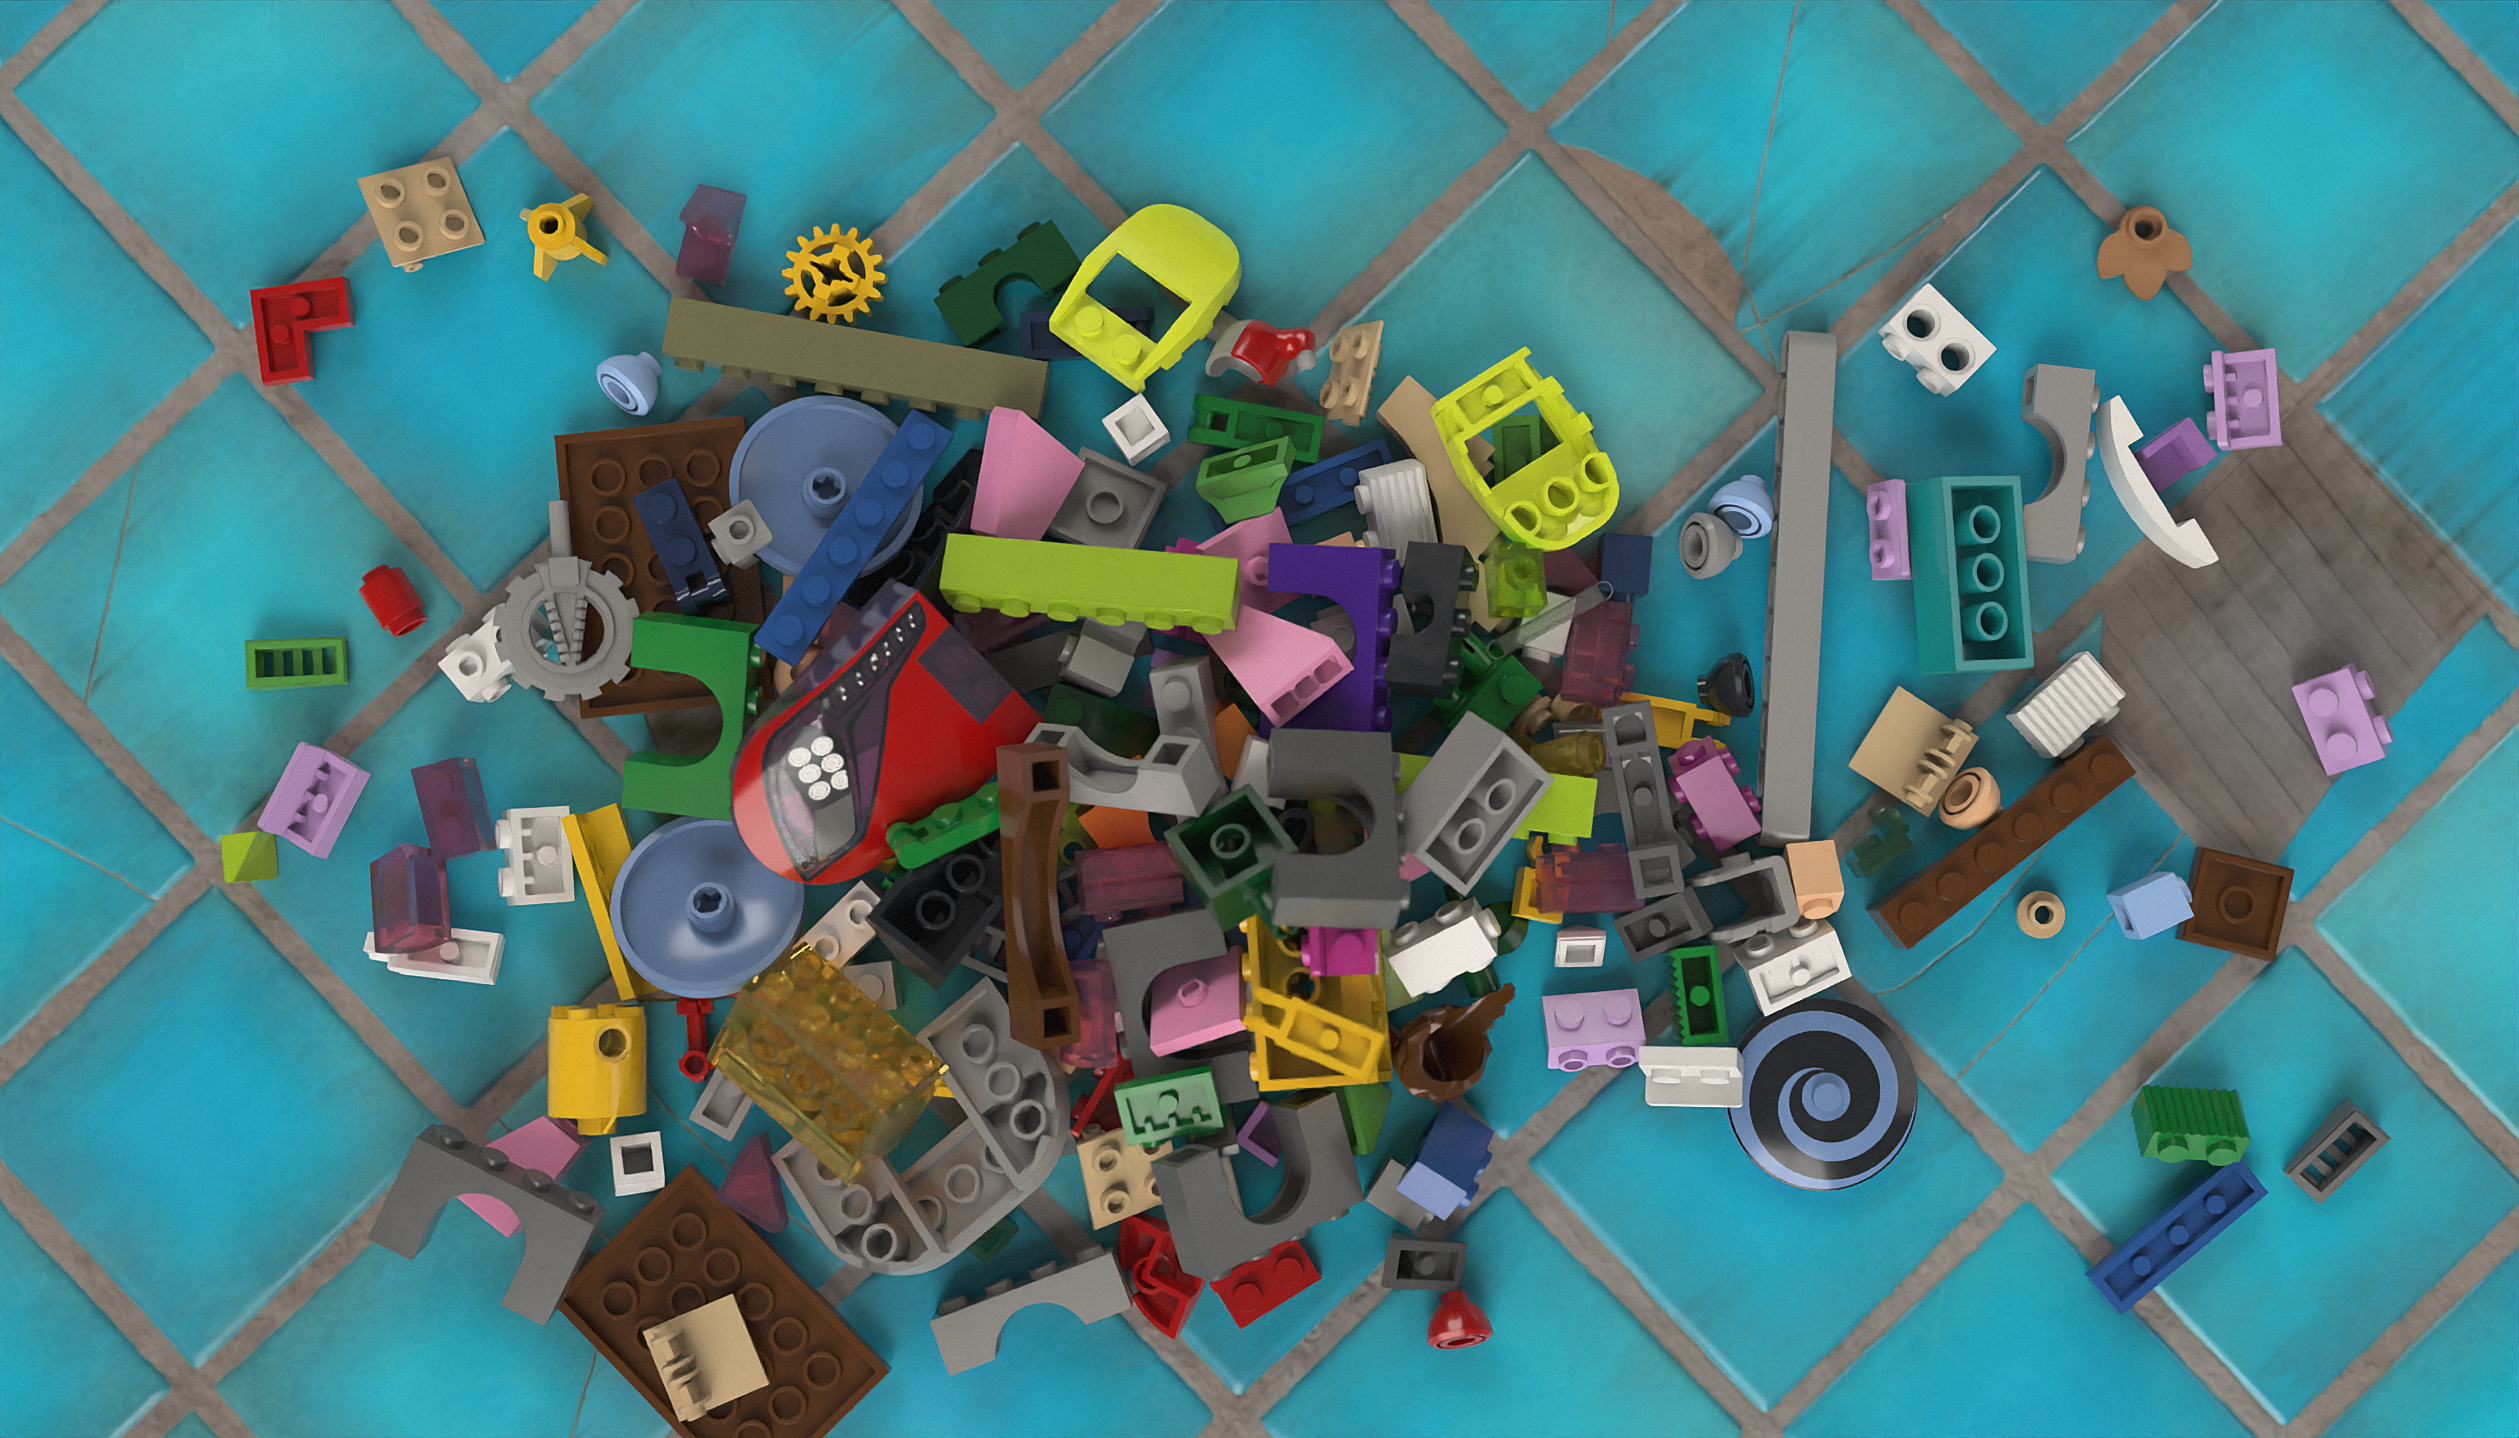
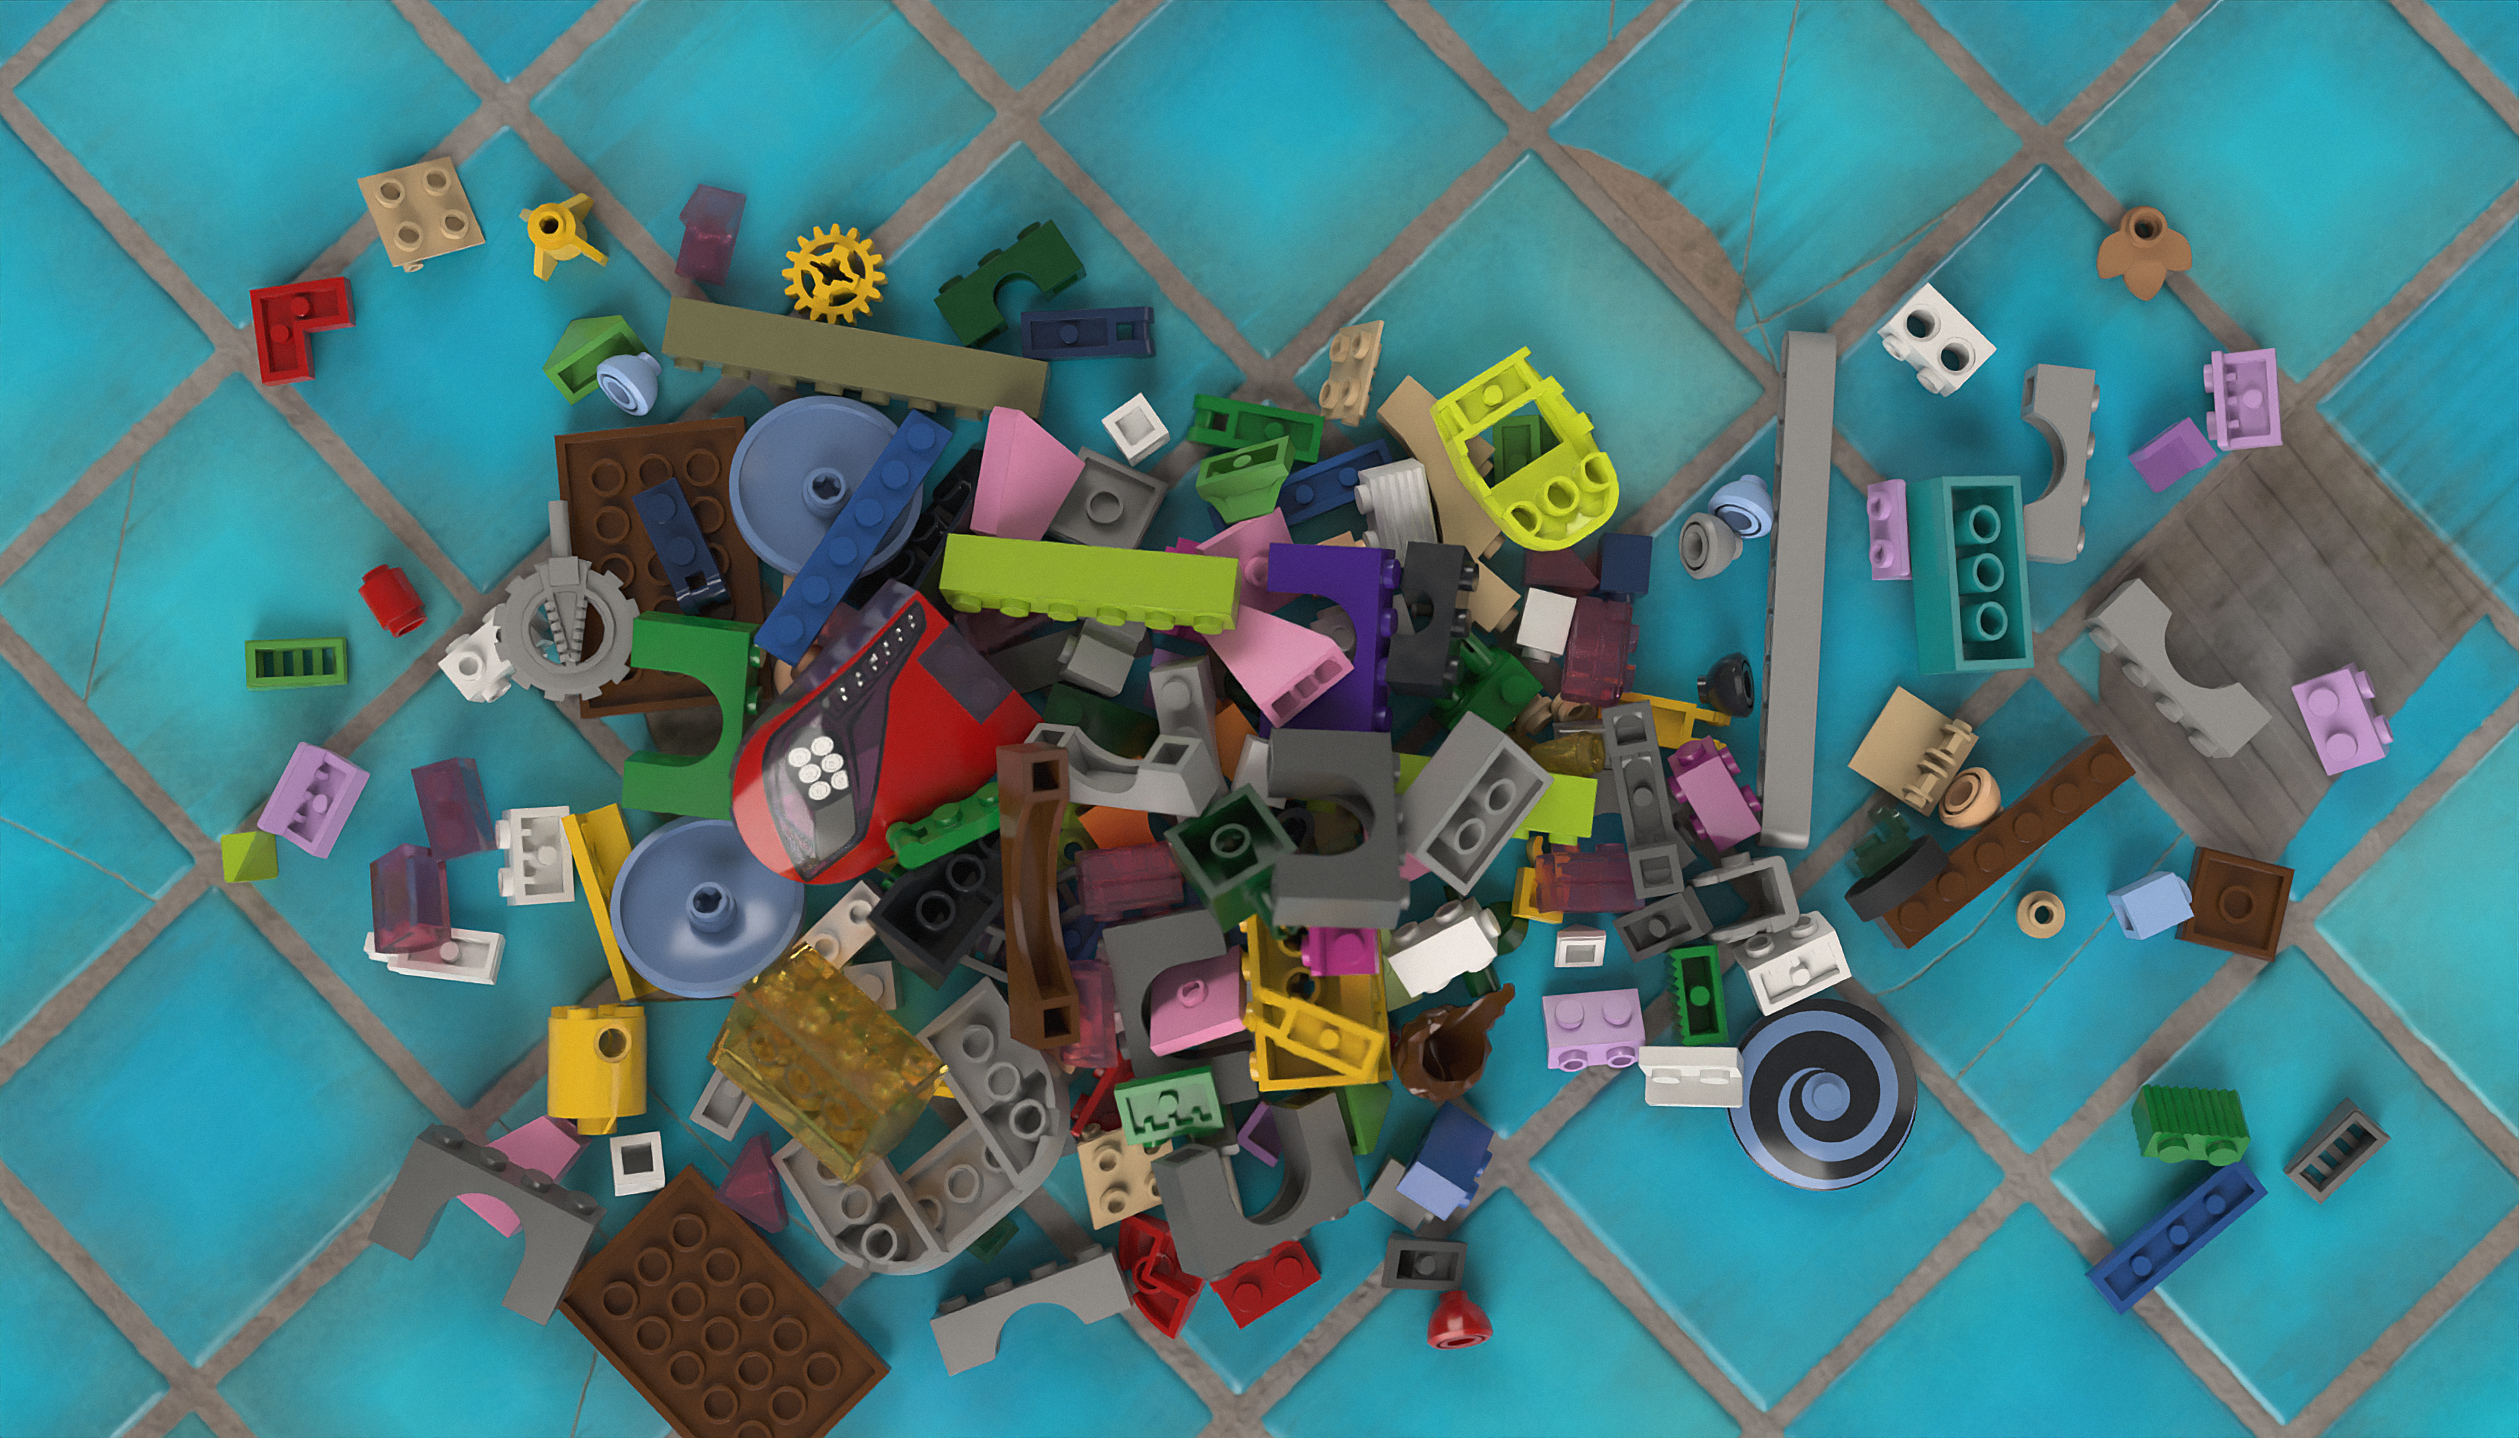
(583, 348): none -> bright green slope
(694, 1062): red bar -> none
(706, 1358): tan hinge -> none
(740, 535): light grey bracket -> none
(1179, 253): neon yellow slope -> none
(1258, 348): piece -> none
(1515, 581): clear neon green brick -> none
(1552, 625): light grey piece -> none
(1815, 877): light nougat brick -> none
(1897, 879): none -> black tyre
(2067, 706): white brick -> none
(2114, 433): white slope -> none
(2134, 629): none -> light grey arch

